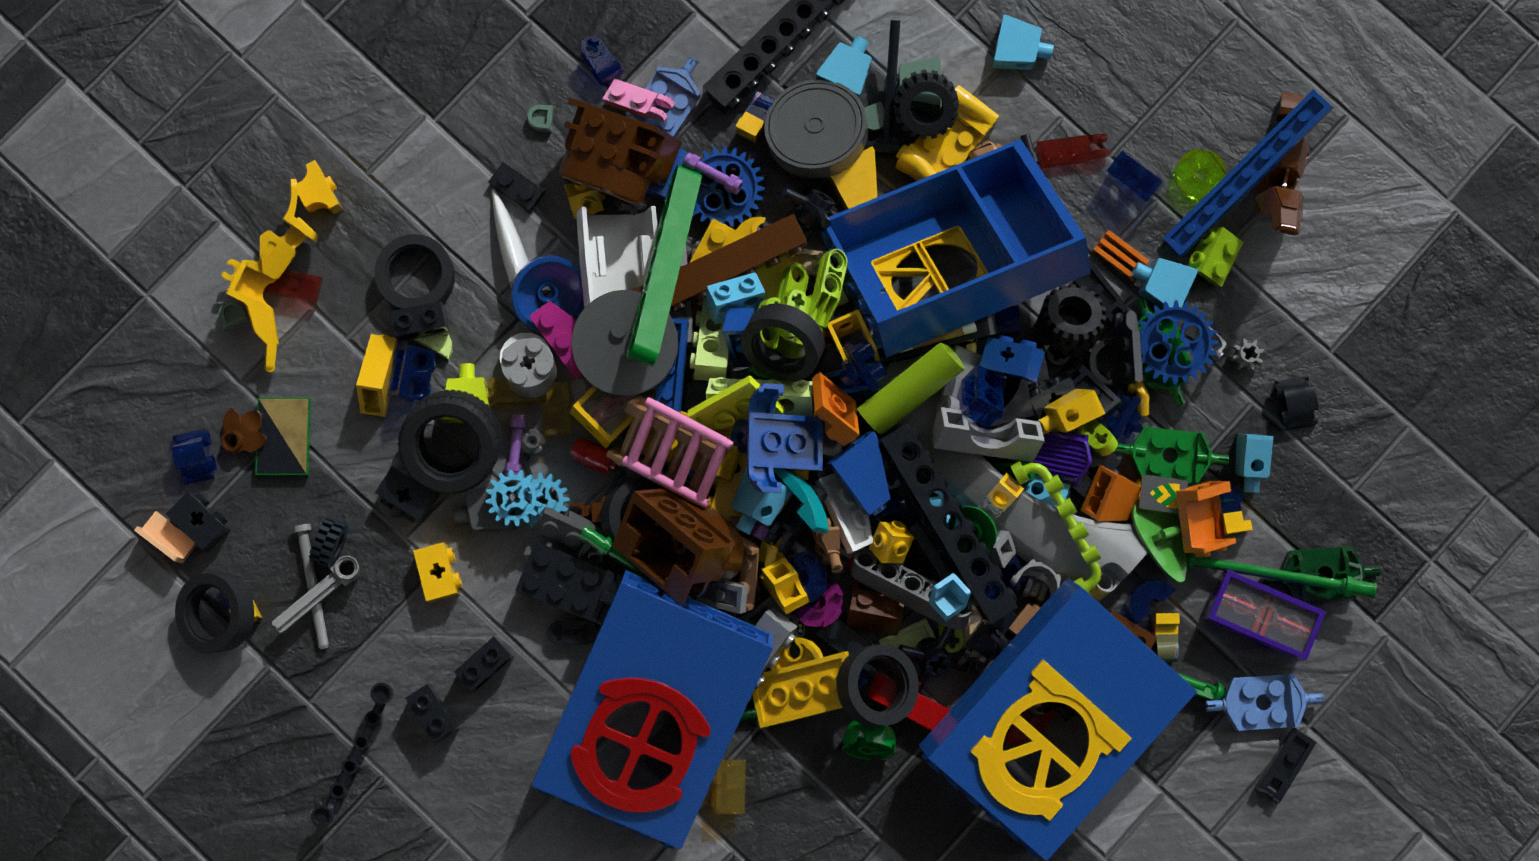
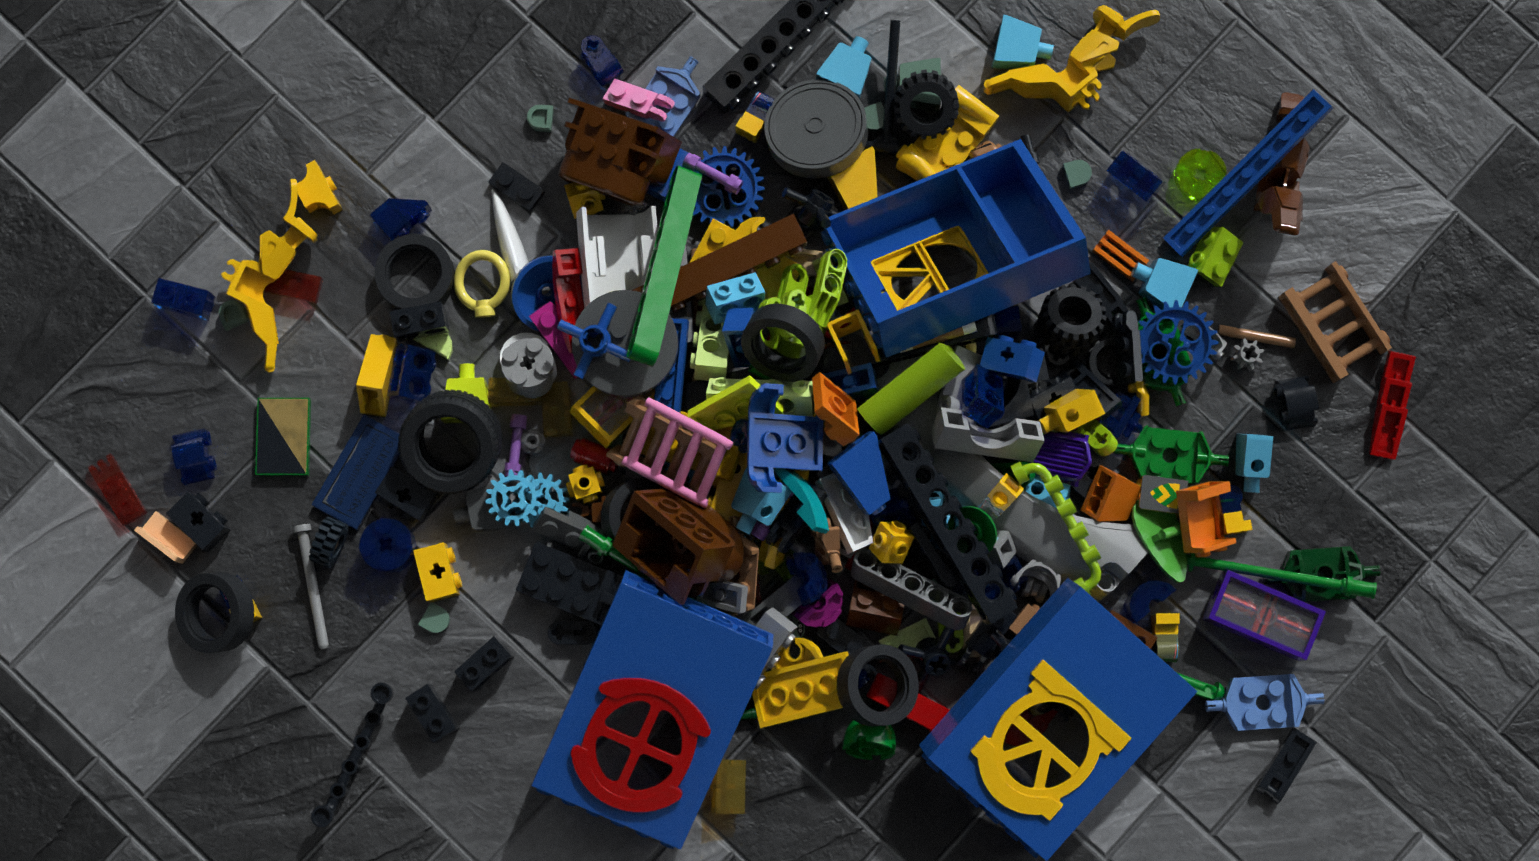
(118, 490): none -> clear red hinge
(183, 299): none -> clear blue brick
(246, 430): reddish brown plate -> none
(316, 594): light grey axle -> none
(358, 473): none -> dark blue tile
(373, 546): none -> clear blue brick
(398, 216): none -> clear blue slope
(435, 619): none -> sand green tile
(482, 308): none -> light yellow piece
(567, 287): none -> red slope
(592, 491): none -> yellow brick
(606, 344): none -> blue bar
(784, 585): yellow brick -> none
(857, 355): clear blue hips -> none
(949, 597): medium azure panel -> none
(1070, 150): clear red hinge -> none
(1077, 173): none -> sand green tile
(1085, 60): none -> yellow piece
(1255, 335): none -> medium nougat bar
(1322, 344): none -> medium nougat fence
(1391, 405): none -> red slope

